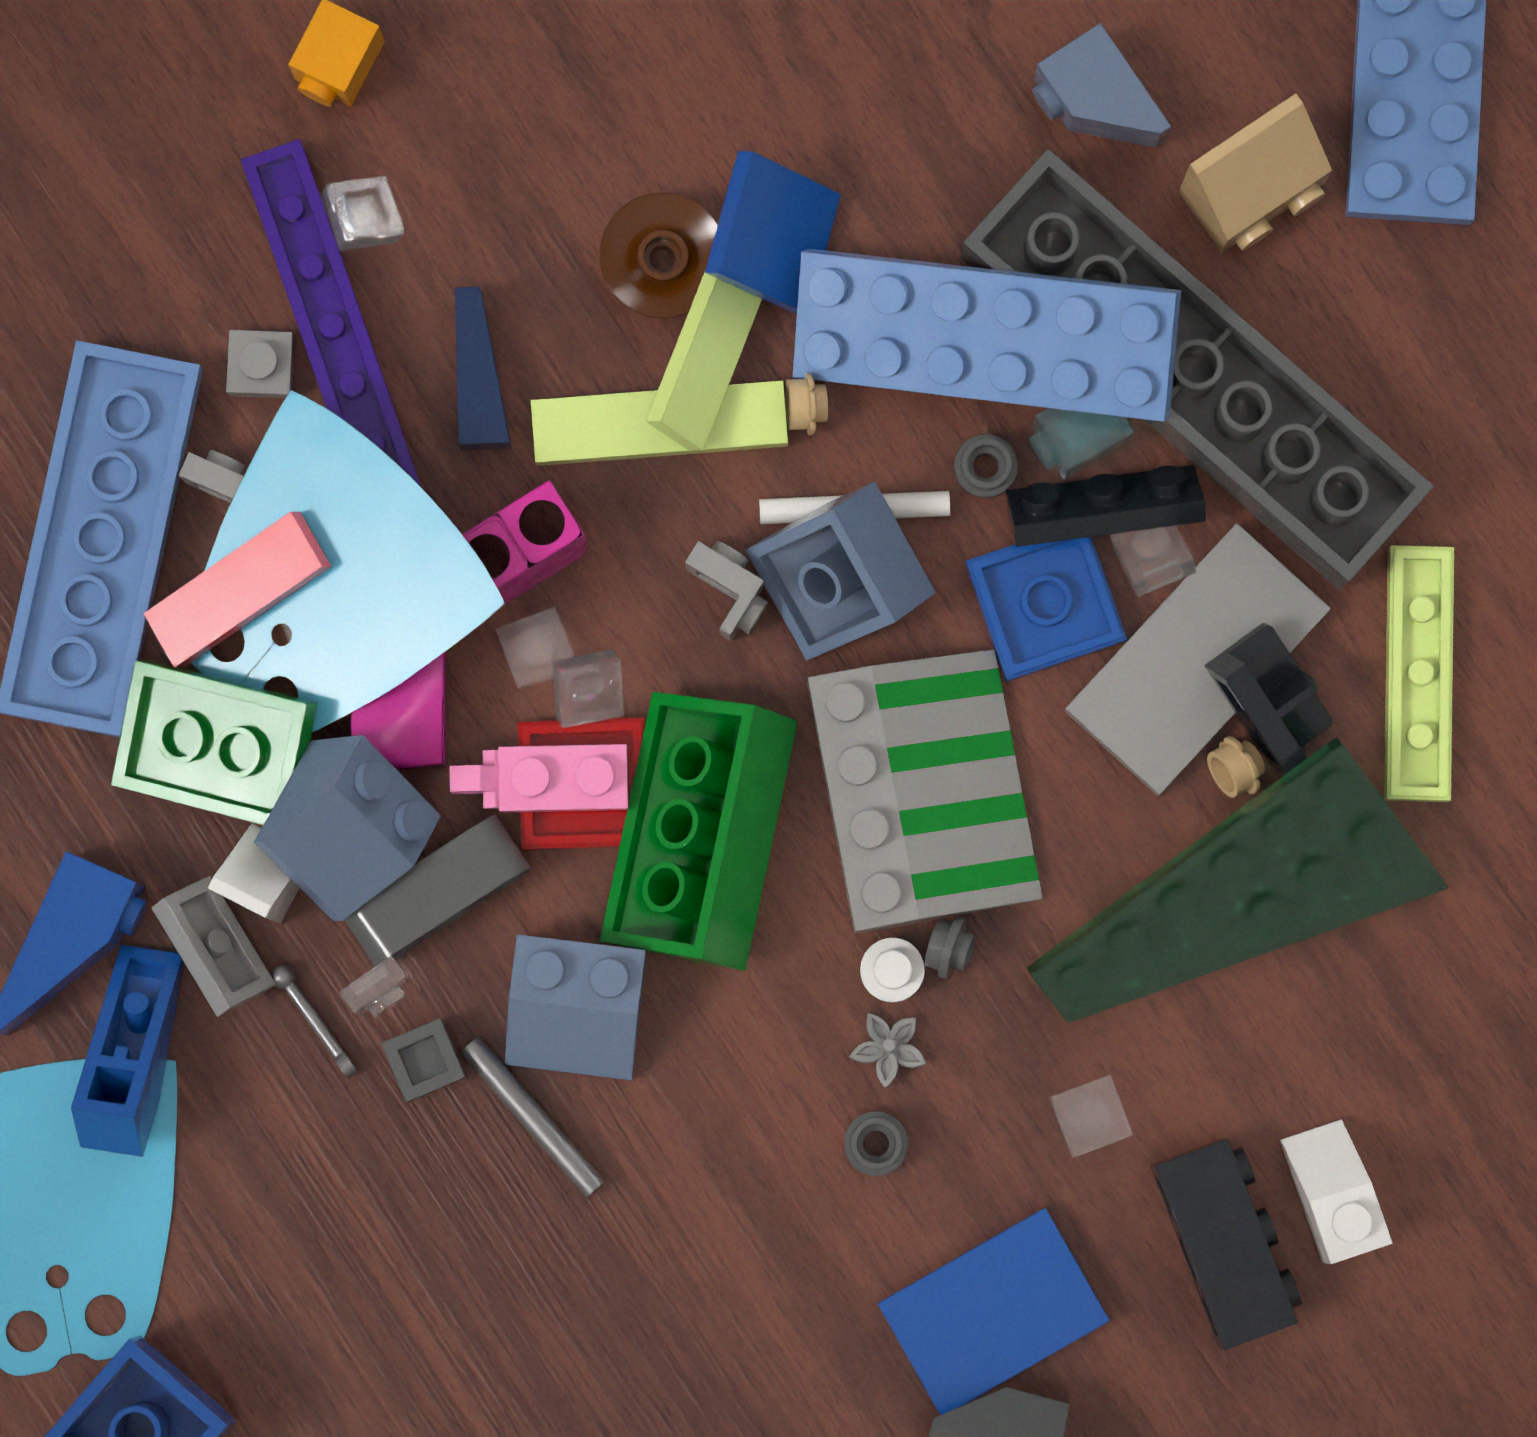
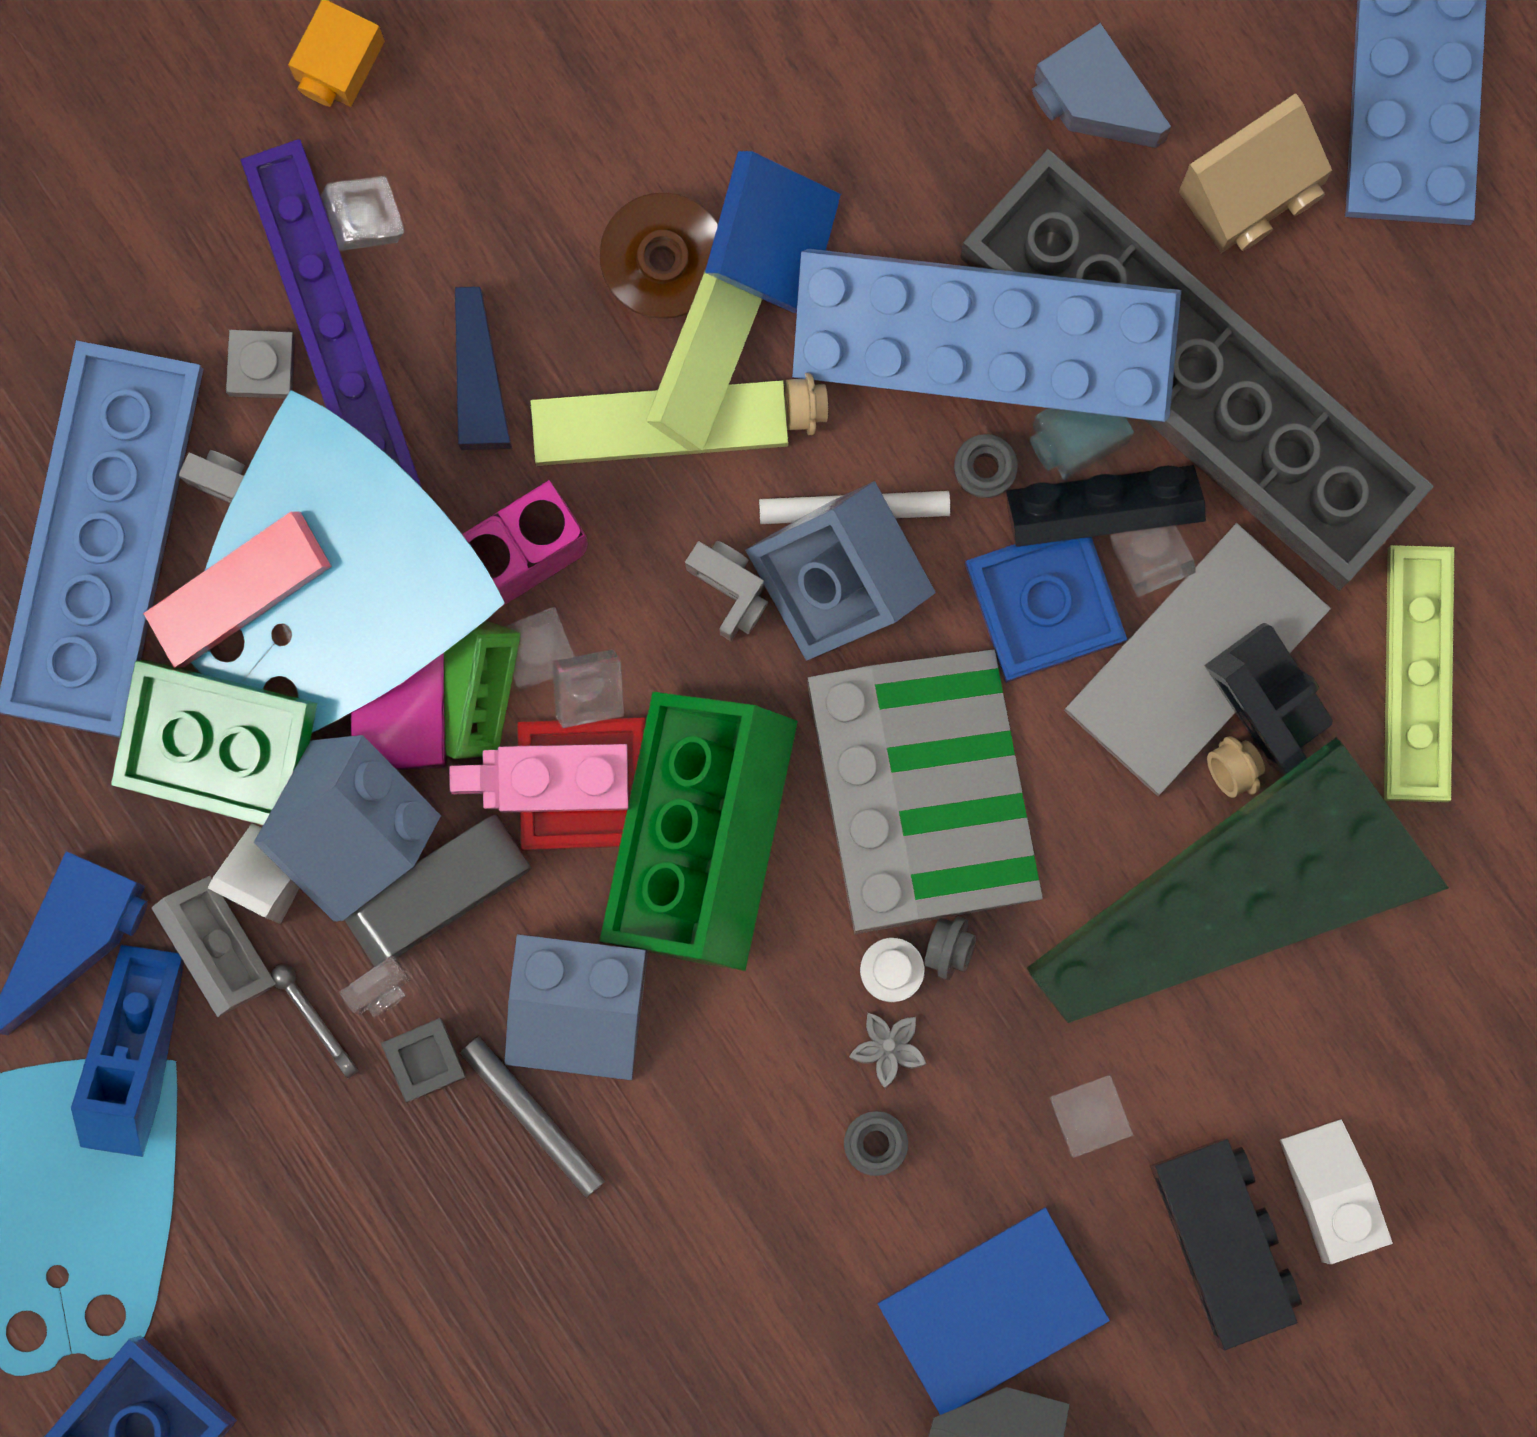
(480, 672): none -> bright green slope

